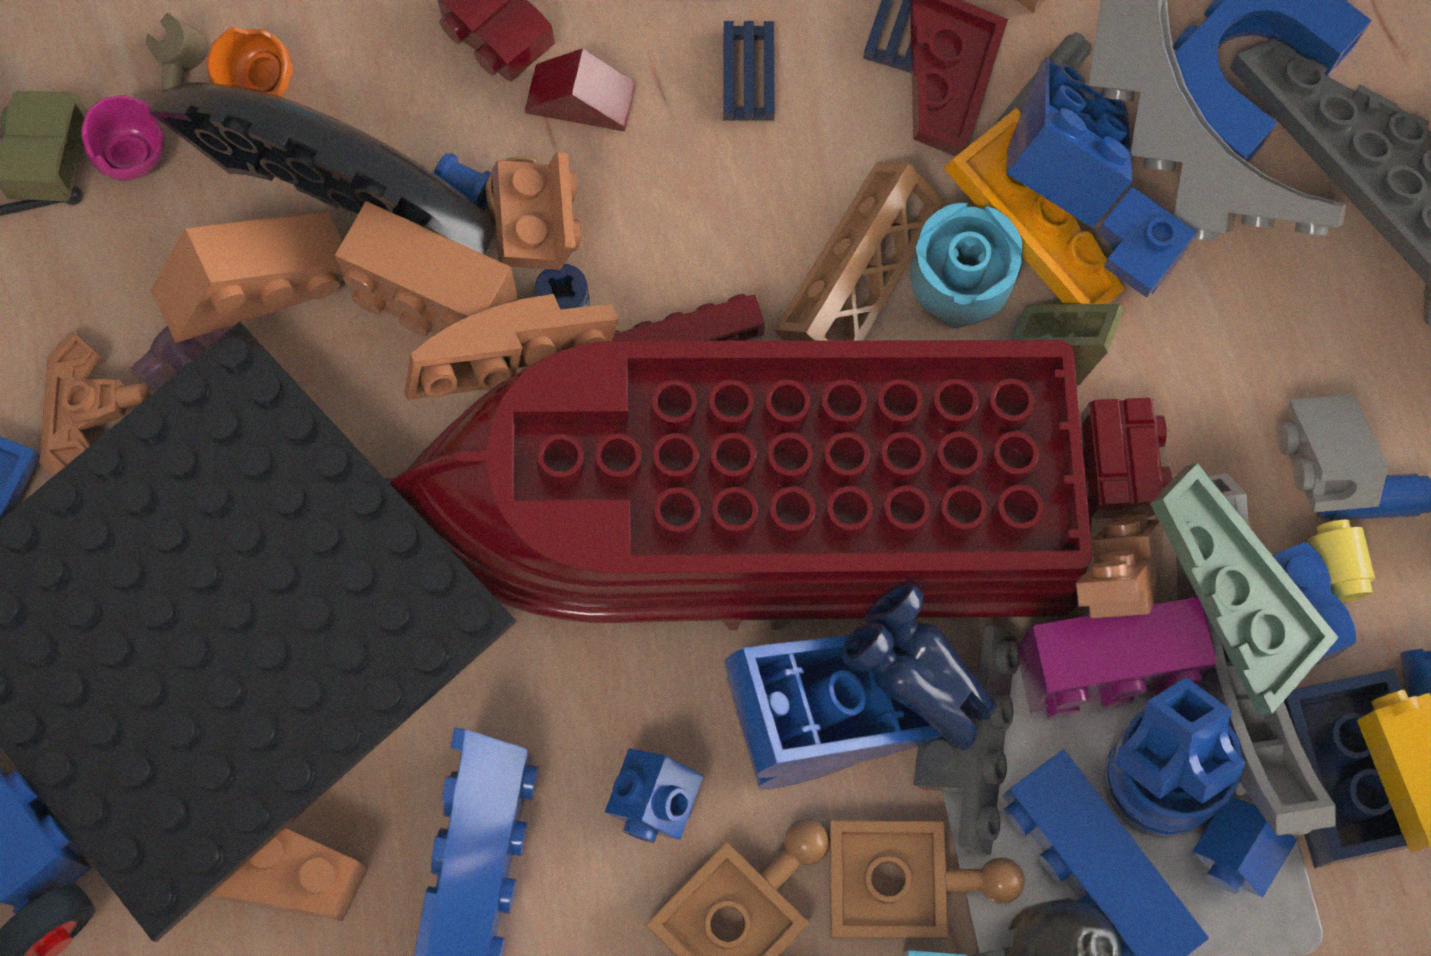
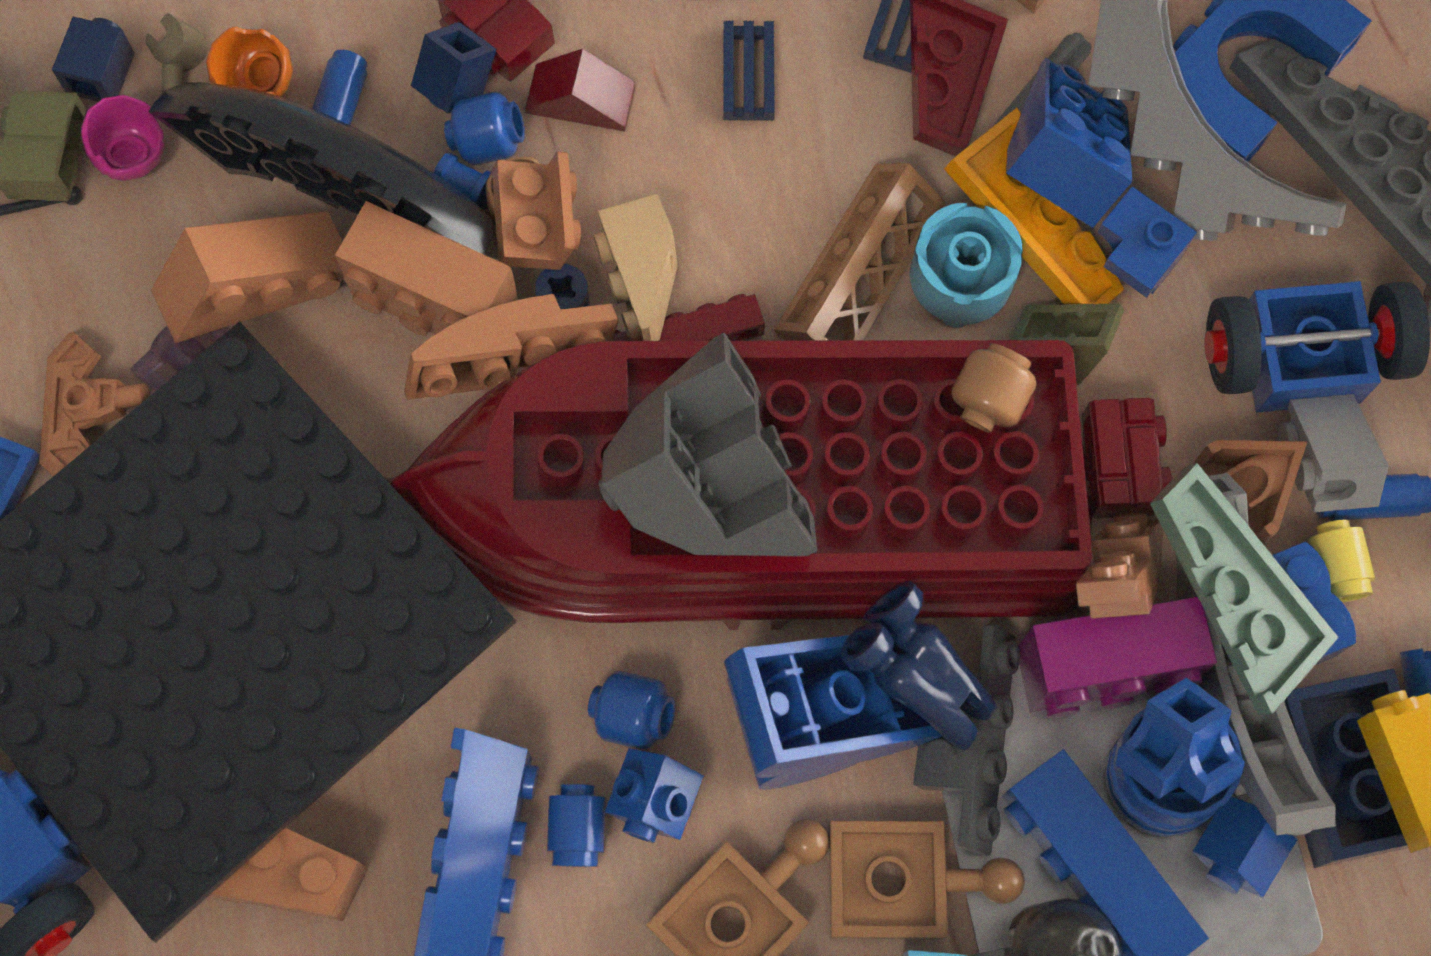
(93, 58): none -> dark blue brick
(341, 85): none -> blue piece
(452, 66): none -> dark blue brick
(485, 128): none -> blue head
(576, 826): none -> blue brick
(632, 710): none -> blue head
(644, 263): none -> tan slope
(704, 468): none -> dark grey brick
(994, 387): none -> medium nougat head
(1263, 471): none -> nougat slope
(1316, 341): none -> brick

